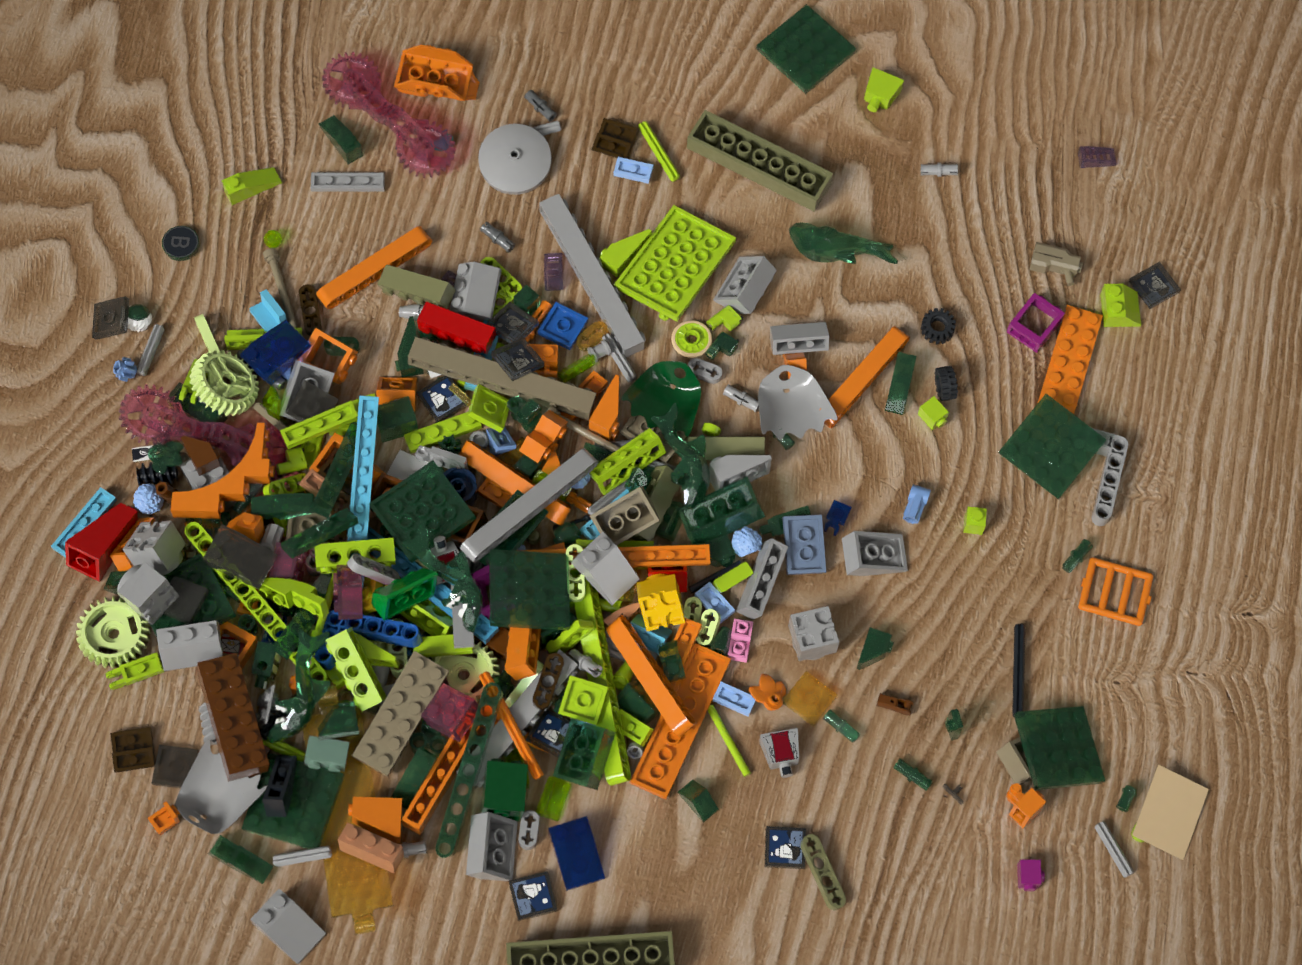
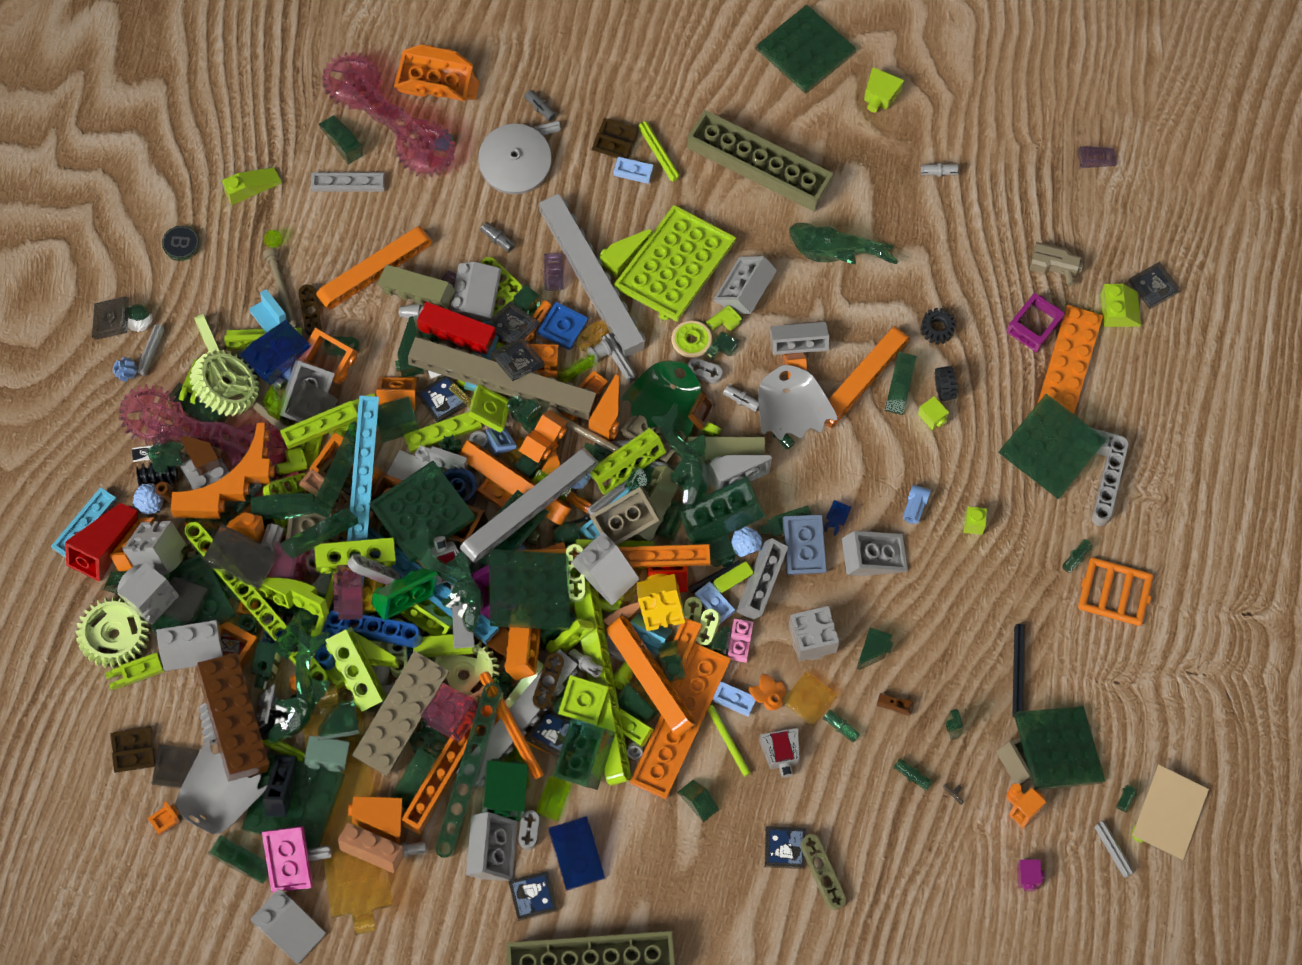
(287, 859): none -> plate
(701, 410): none -> reddish brown tile

